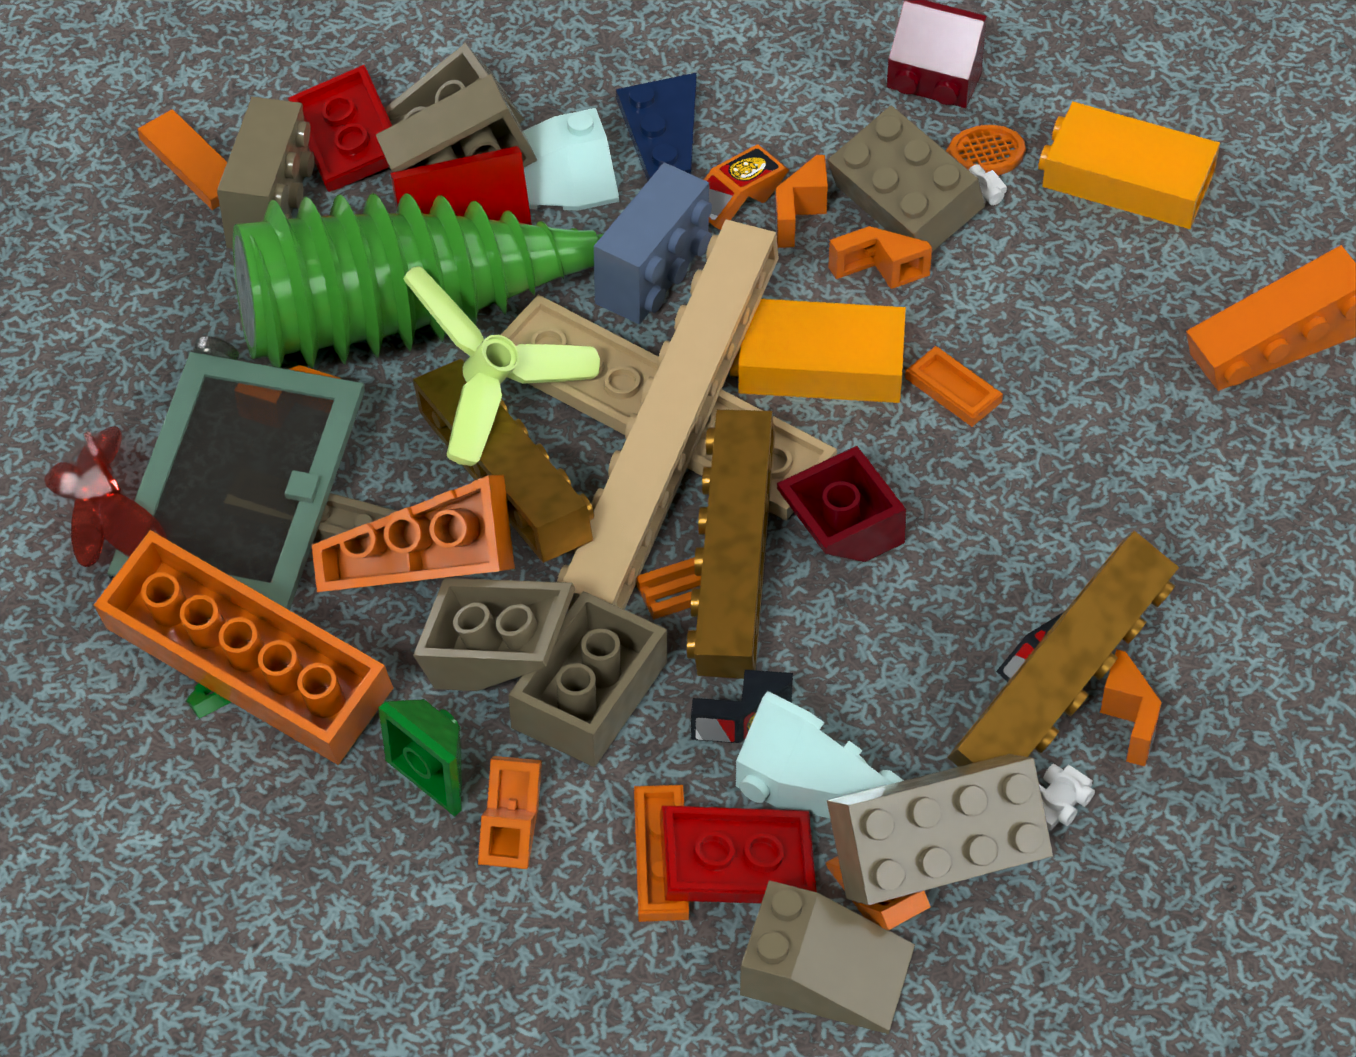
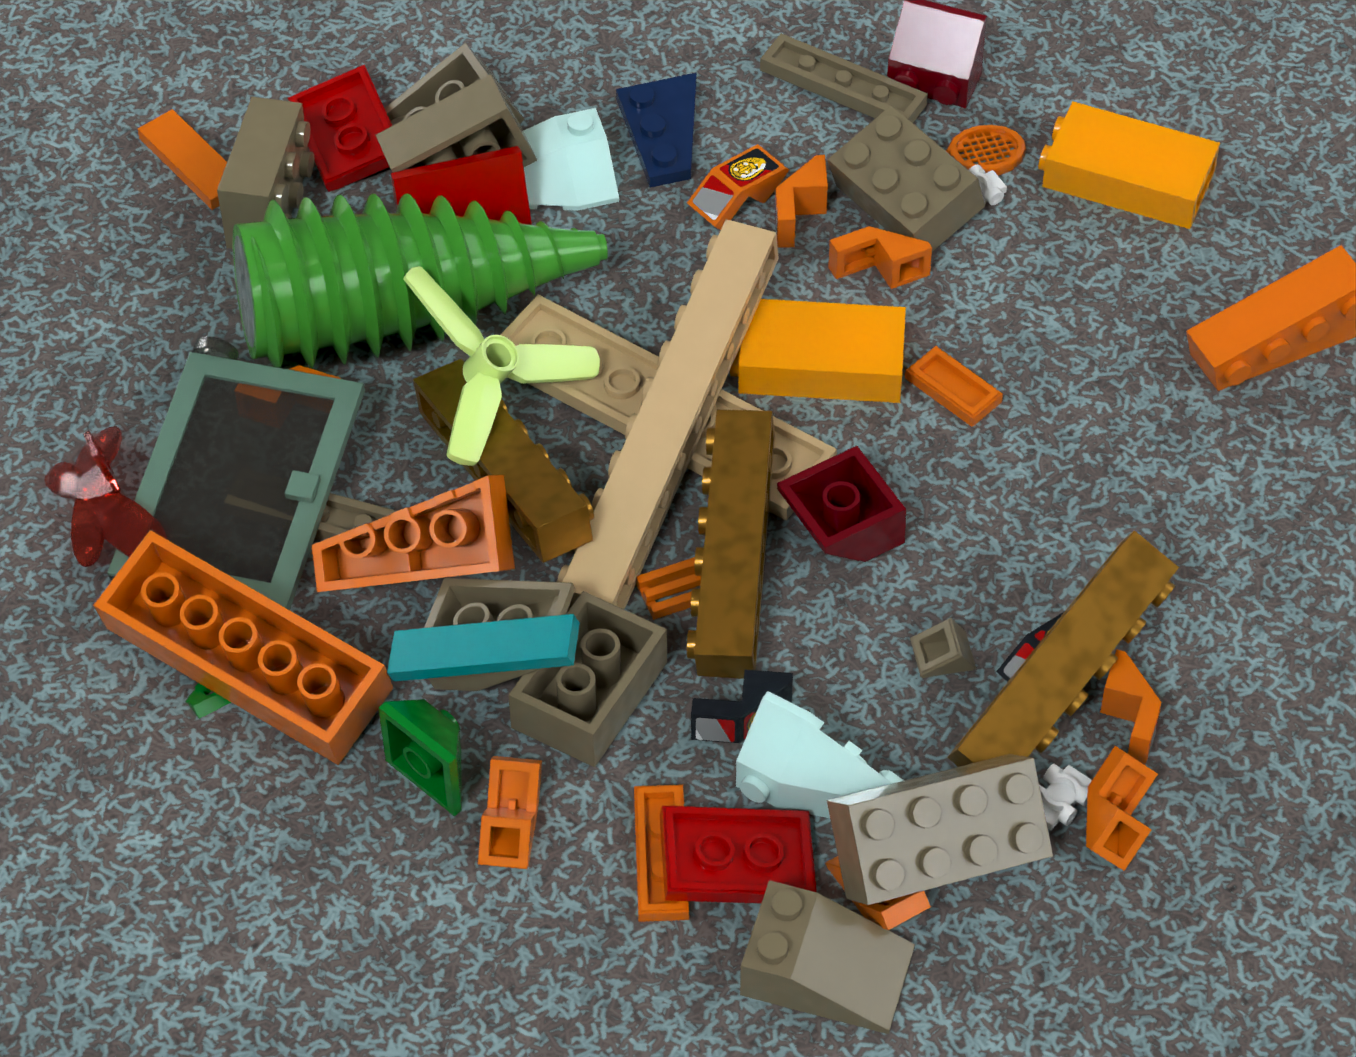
(484, 647): none -> teal tile
(652, 243): sand blue brick -> none
(840, 79): none -> dark tan plate
(942, 650): none -> dark tan slope
(1111, 801): none -> orange slope

